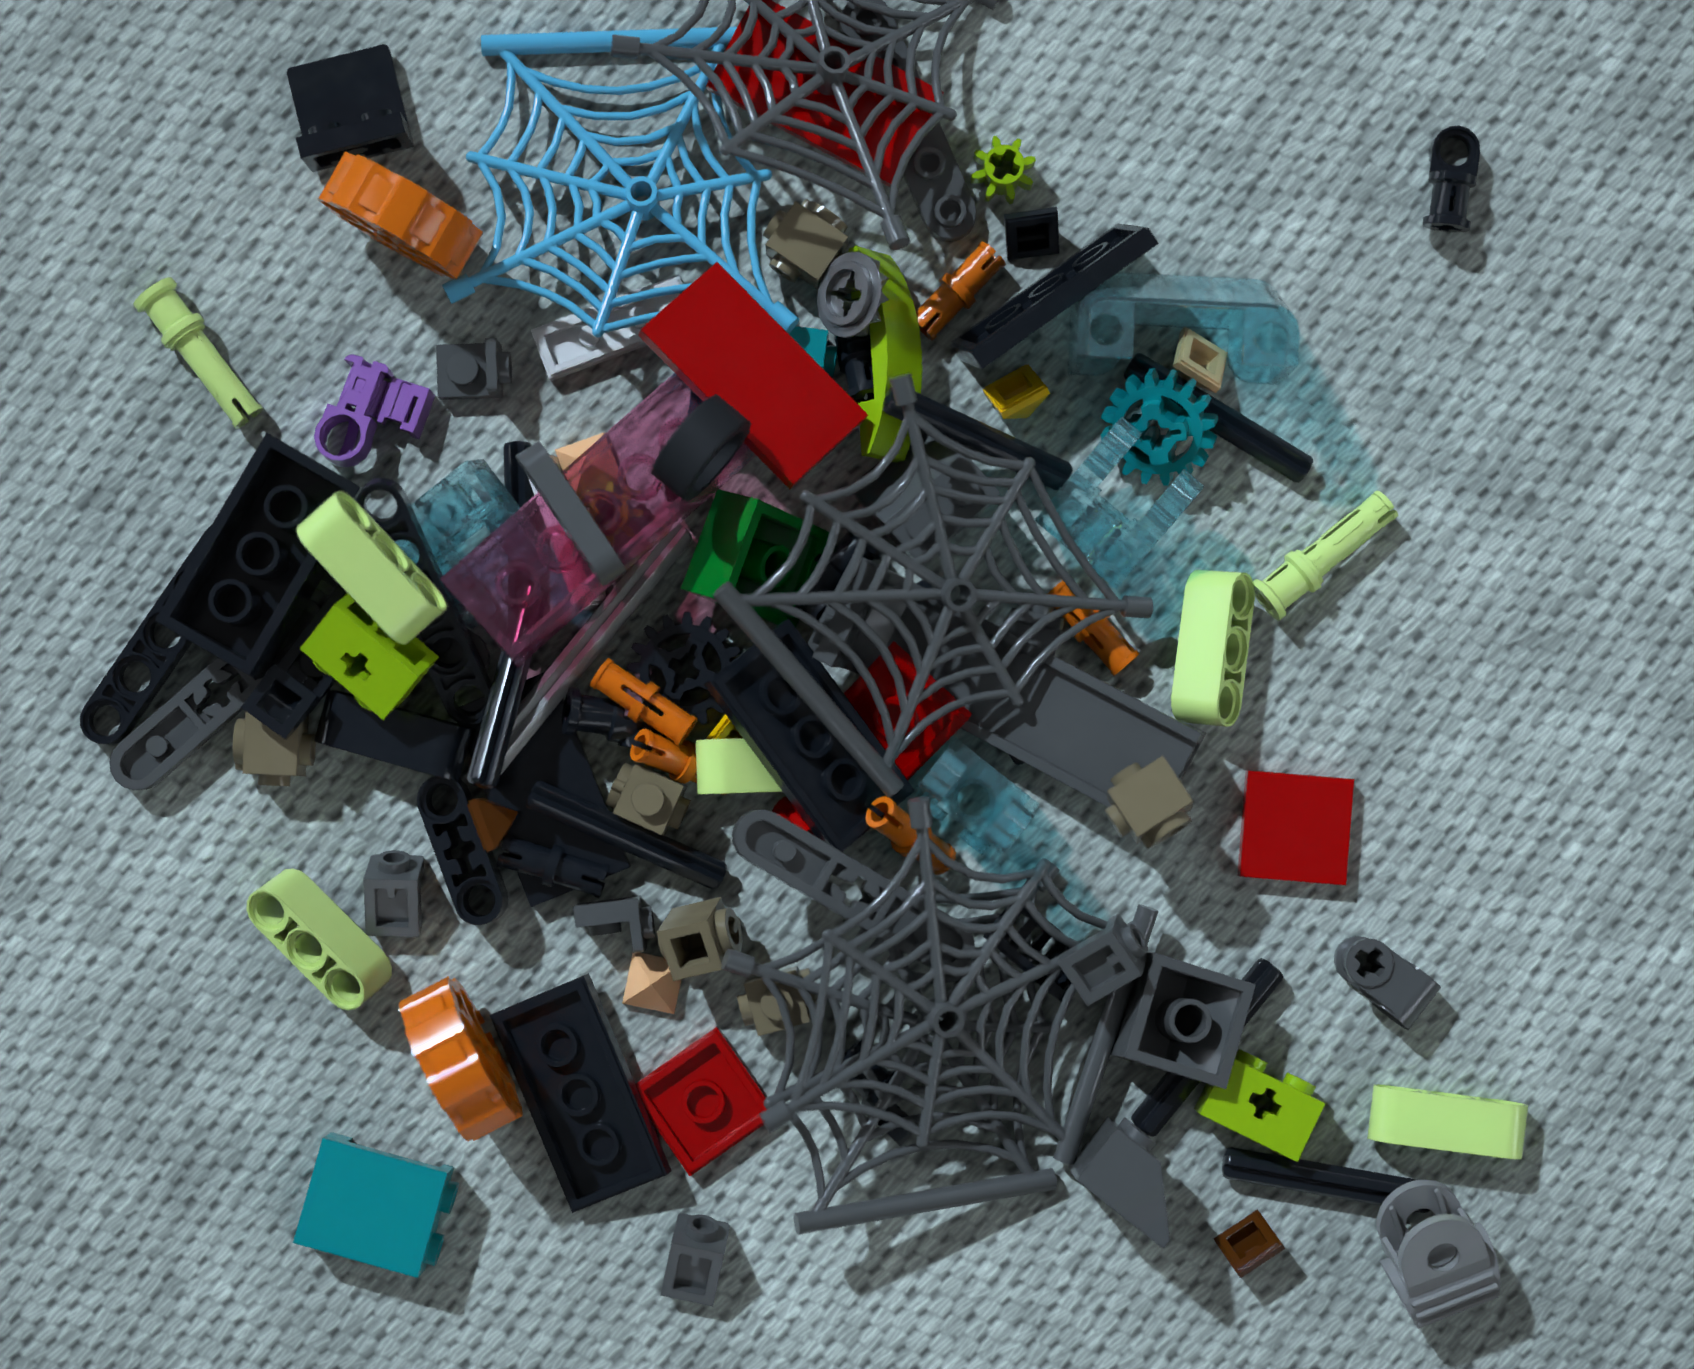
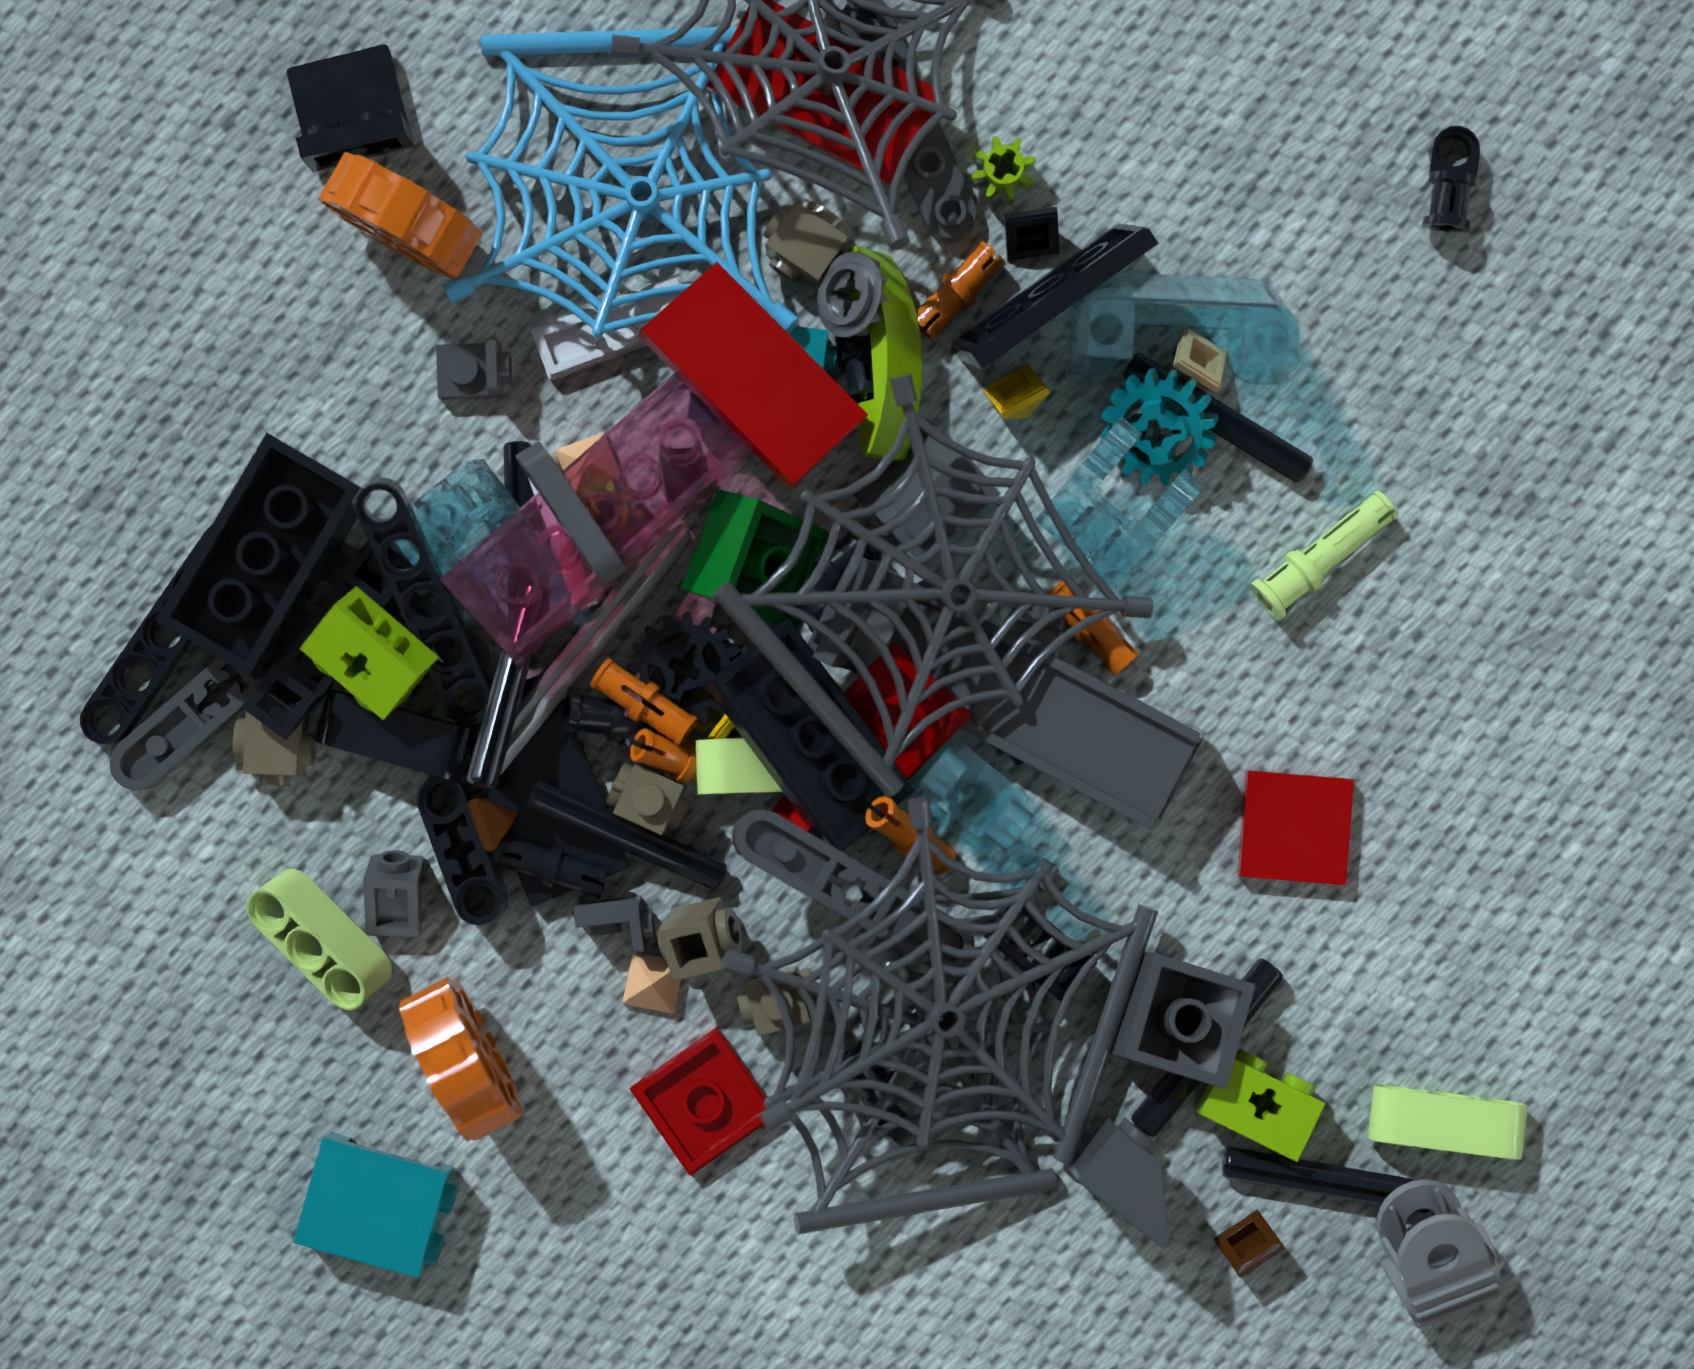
(185, 333): yellowish green pin -> none
(371, 567): yellowish green beam -> none
(375, 399): medium lavender piece -> none
(580, 1093): black tile -> none
(695, 1259): dark grey bracket -> none
(701, 448): black tyre -> none
(983, 438): black axle -> none
(1105, 960): dark grey bracket -> none
(1148, 803): dark tan brick -> none
(1213, 647): yellowish green beam -> none
(1392, 982): dark grey piece -> none

